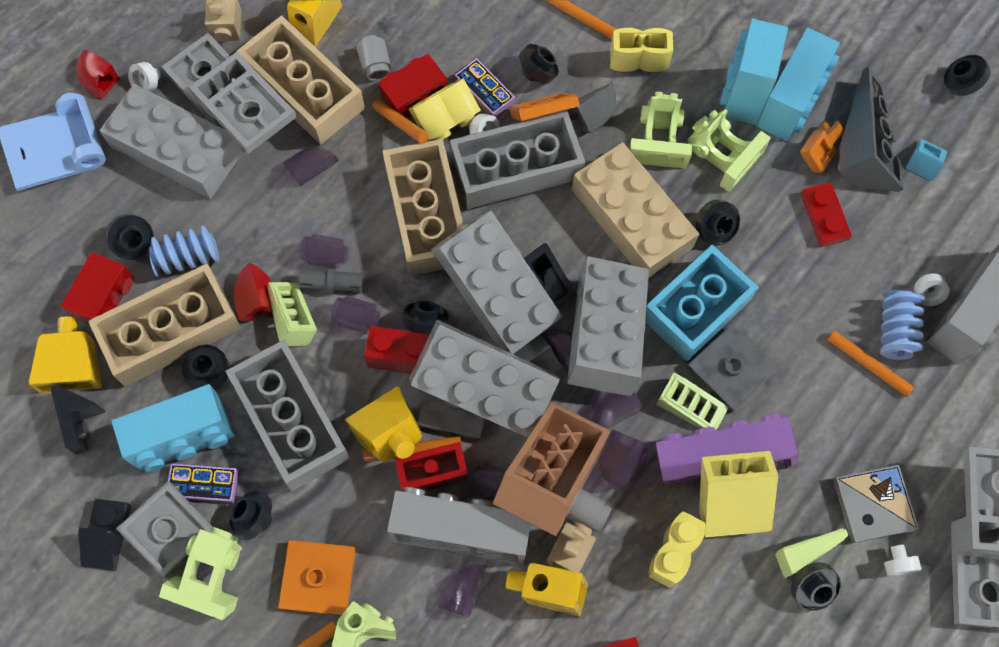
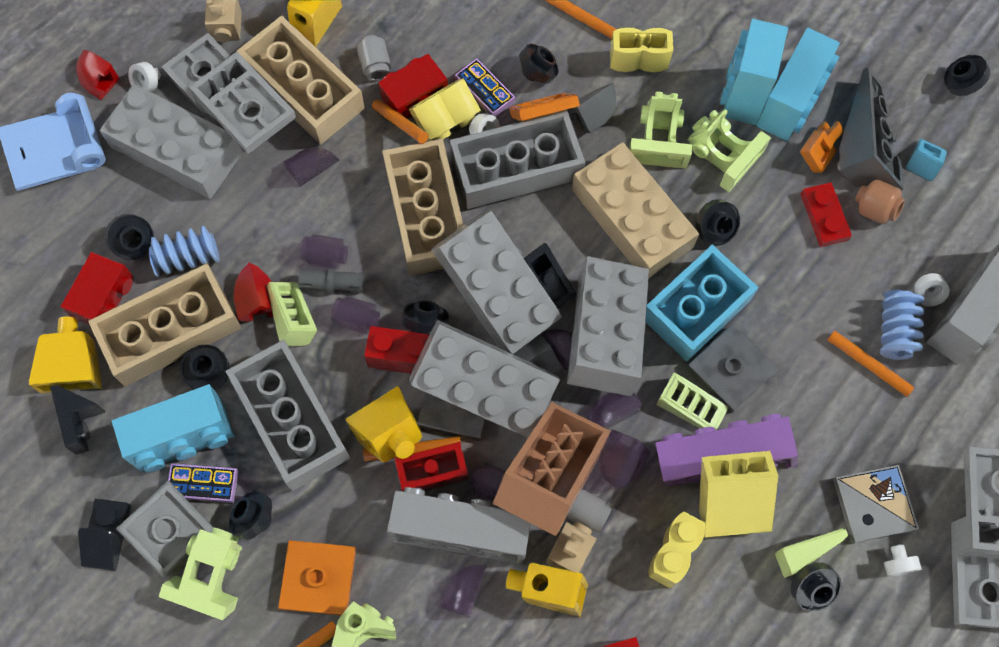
(880, 201): none -> nougat head

